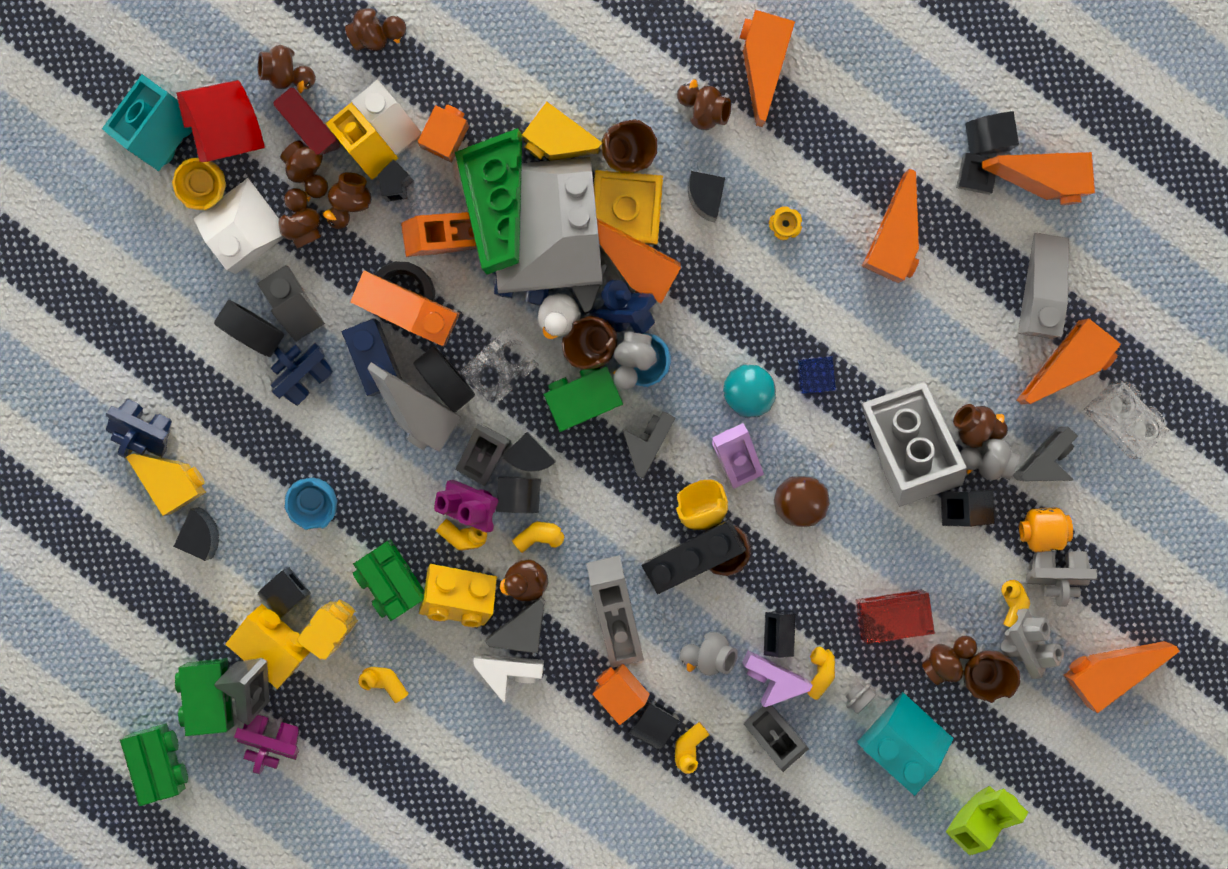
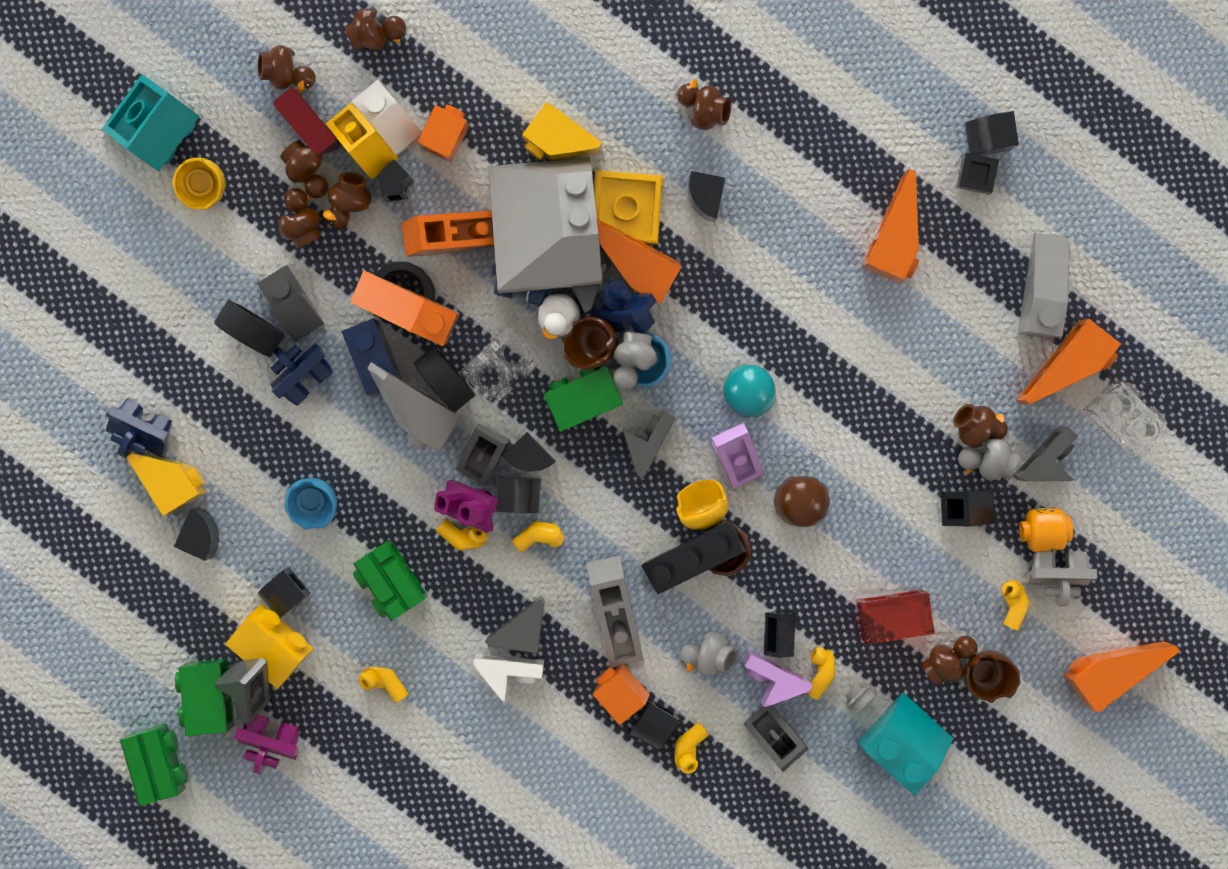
(220, 120): red slope -> none
(239, 227): white slope -> none
(328, 628): yellow brick -> none
(458, 596): yellow bracket -> none
(493, 197): green wing -> none
(525, 581): reddish brown animal -> none
(629, 146): reddish brown hair -> none
(764, 54): orange slope -> none
(794, 219): yellow plate -> none
(816, 375): clear blue tile -> none
(914, 444): light grey slope -> none
(983, 819): lime brick -> none
(1027, 643): light grey hips -> none
(1047, 175): orange slope -> none

